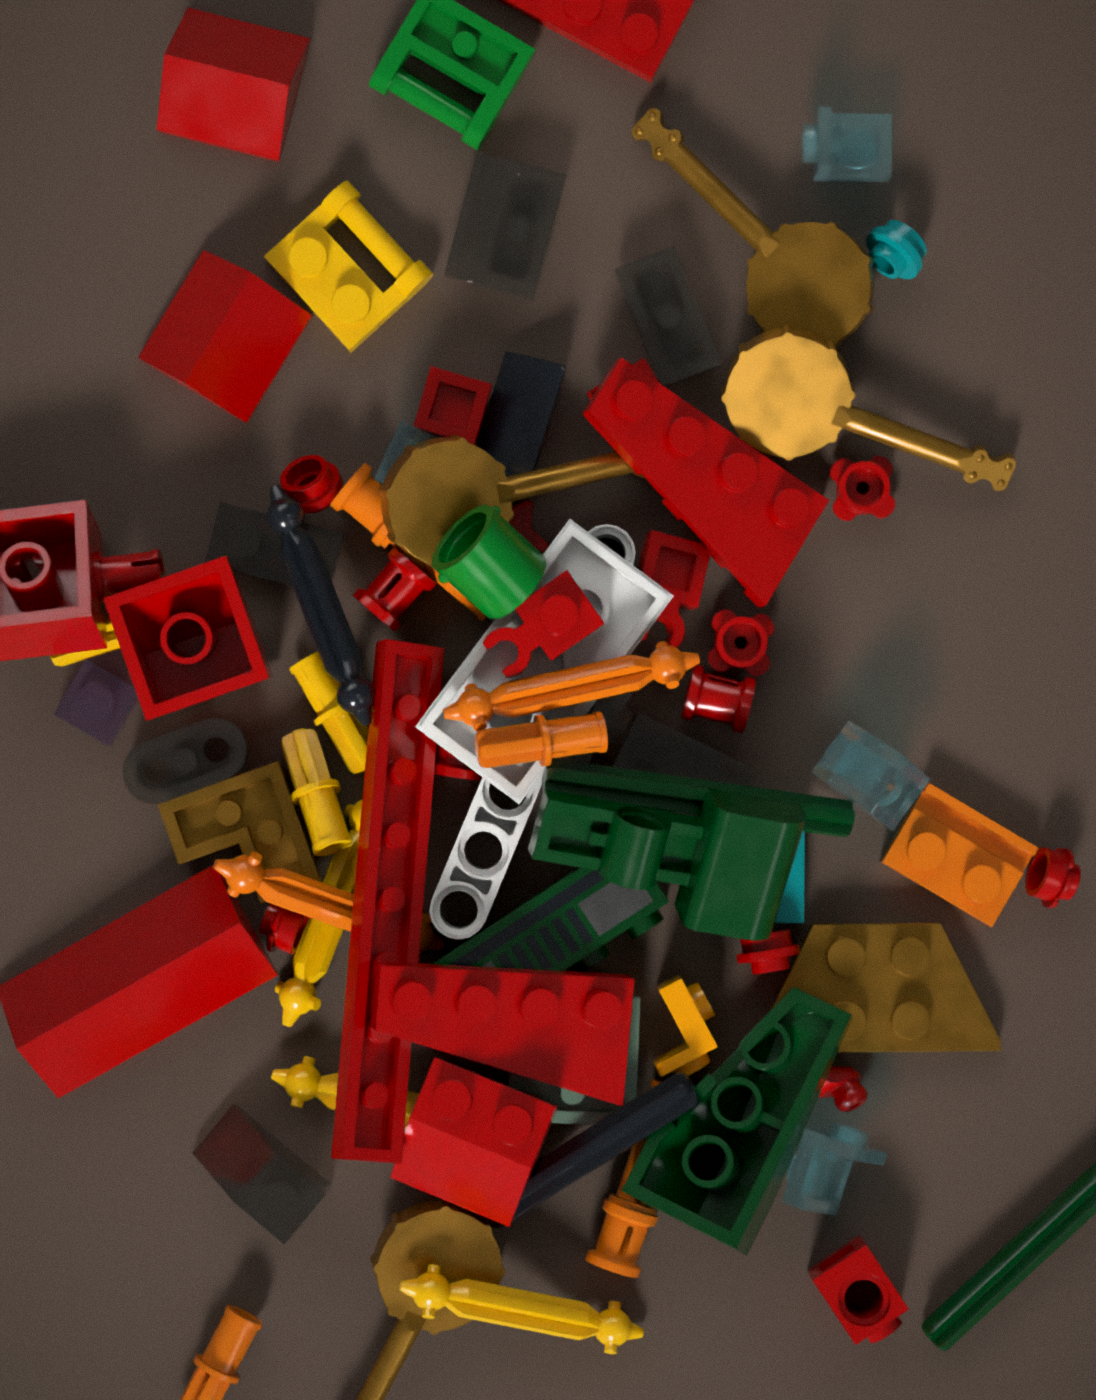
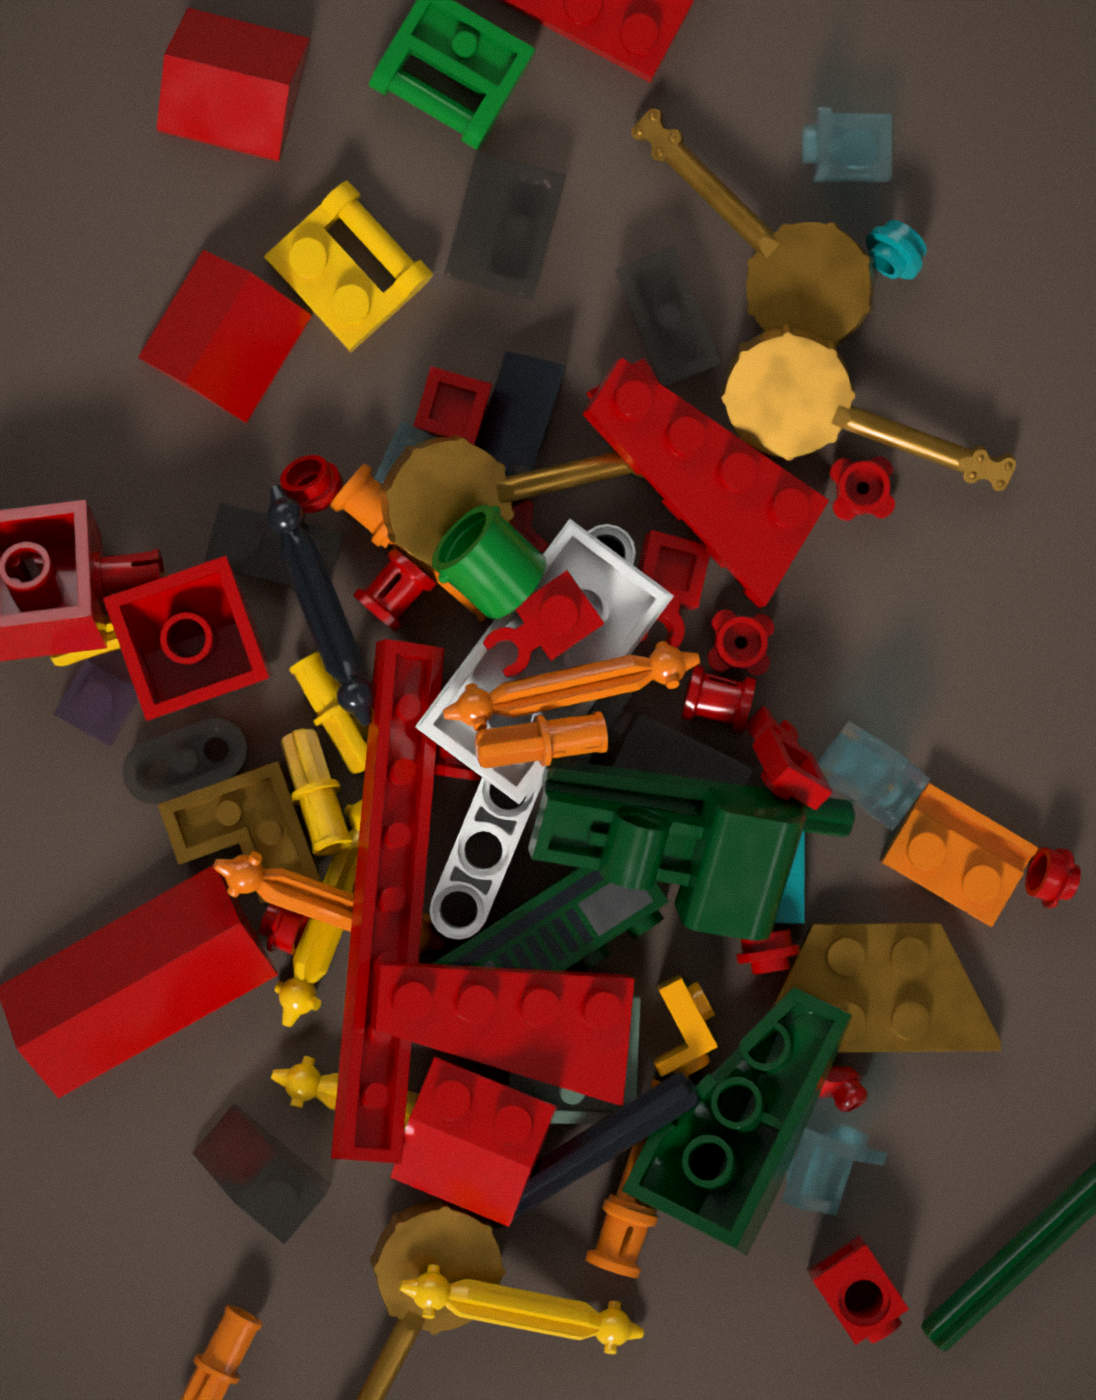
(786, 765): none -> red plate

